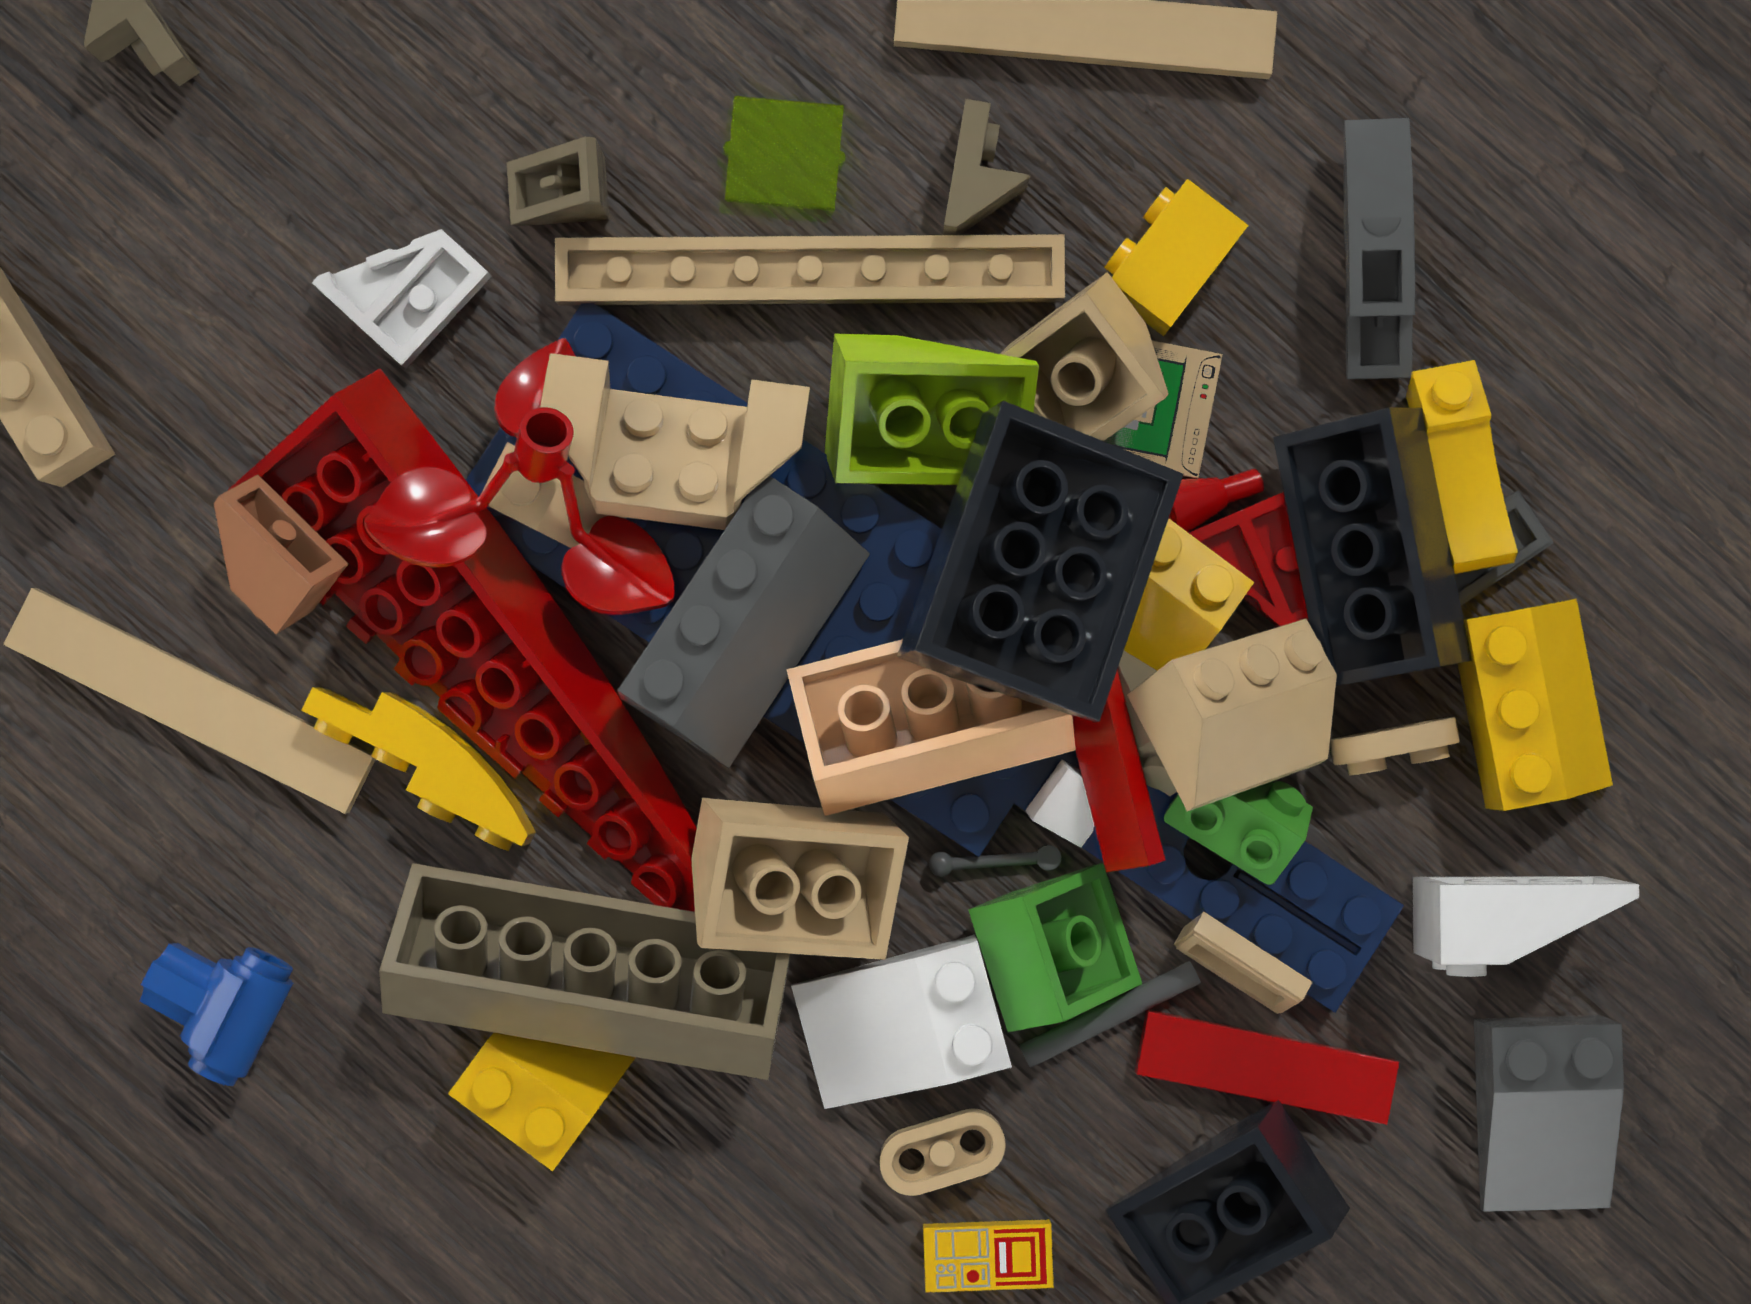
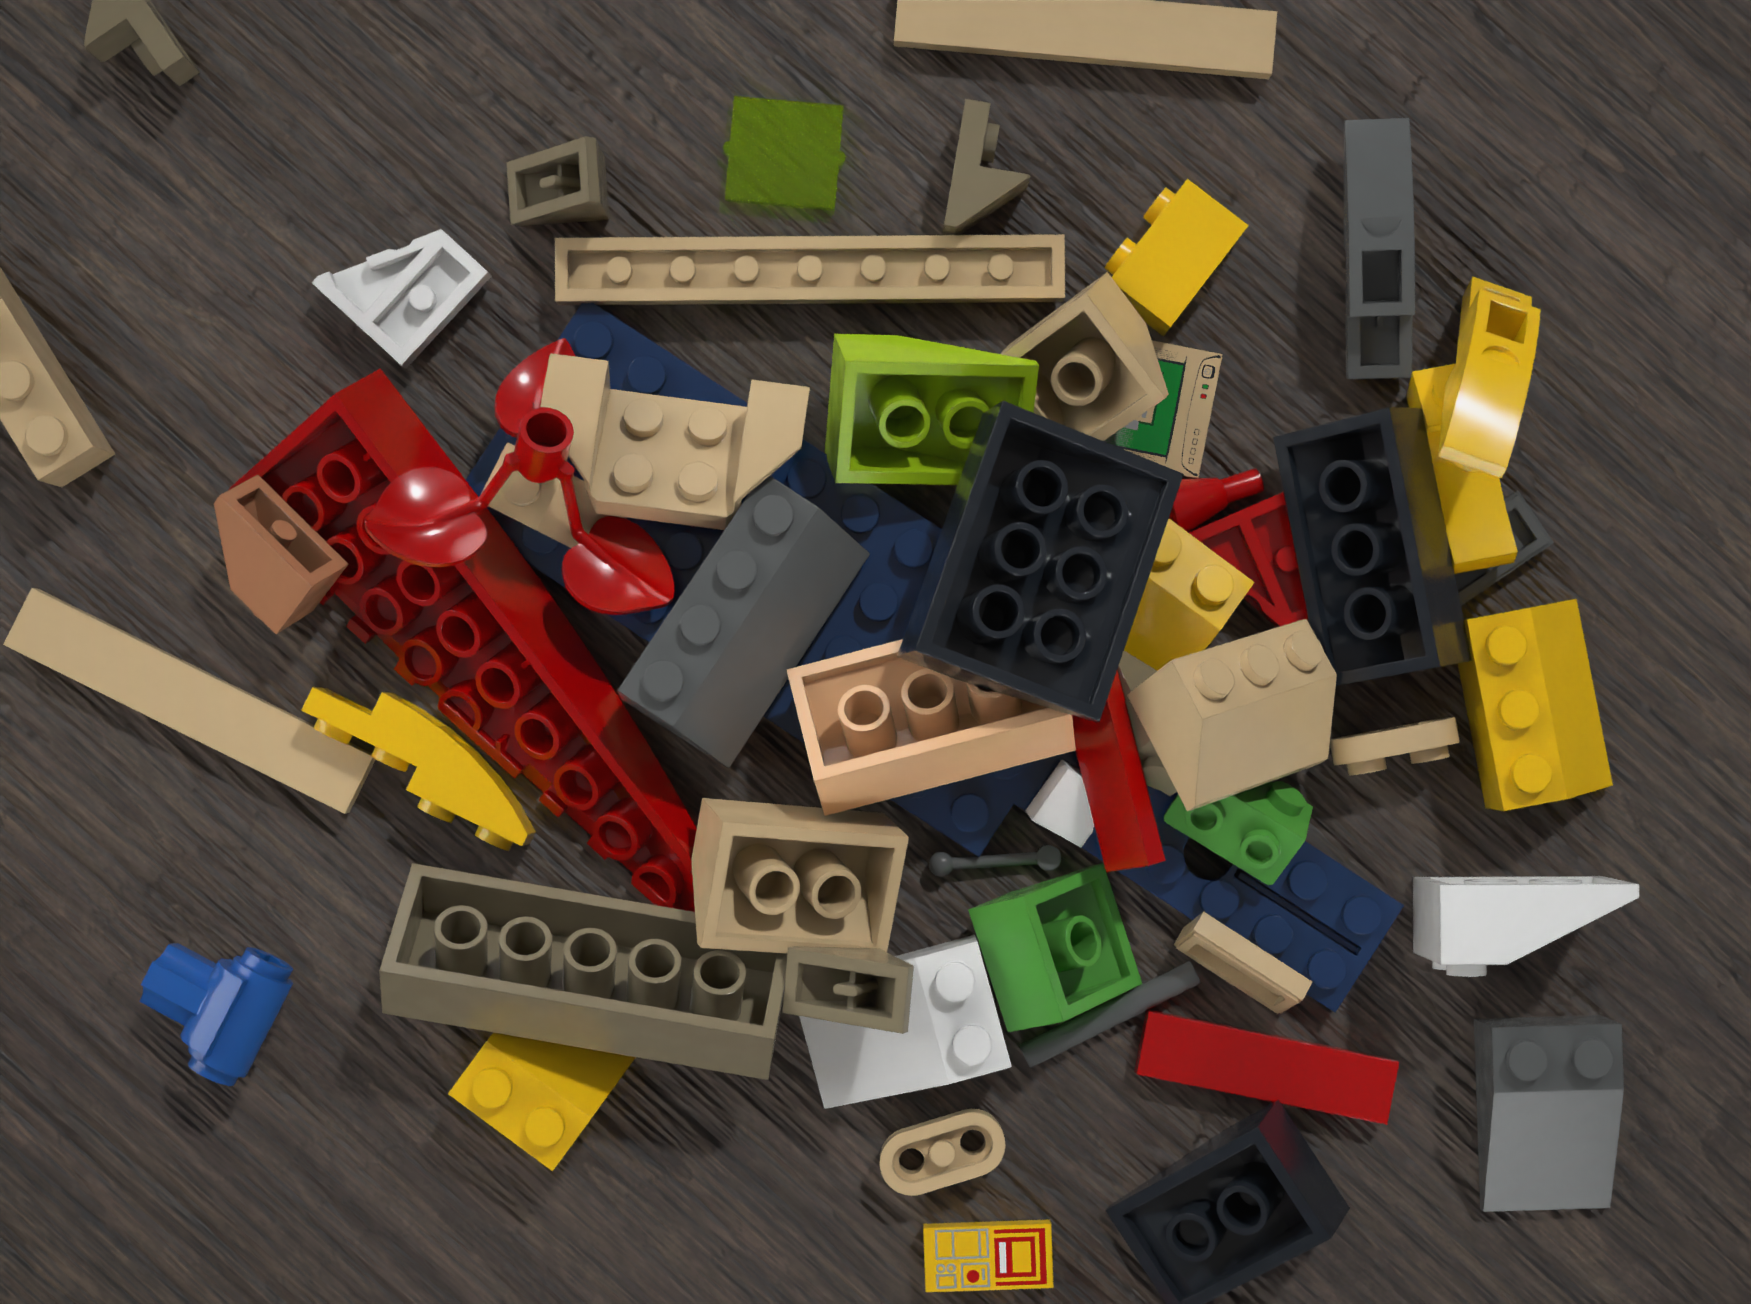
(849, 987): none -> dark tan slope
(1489, 377): none -> yellow slope

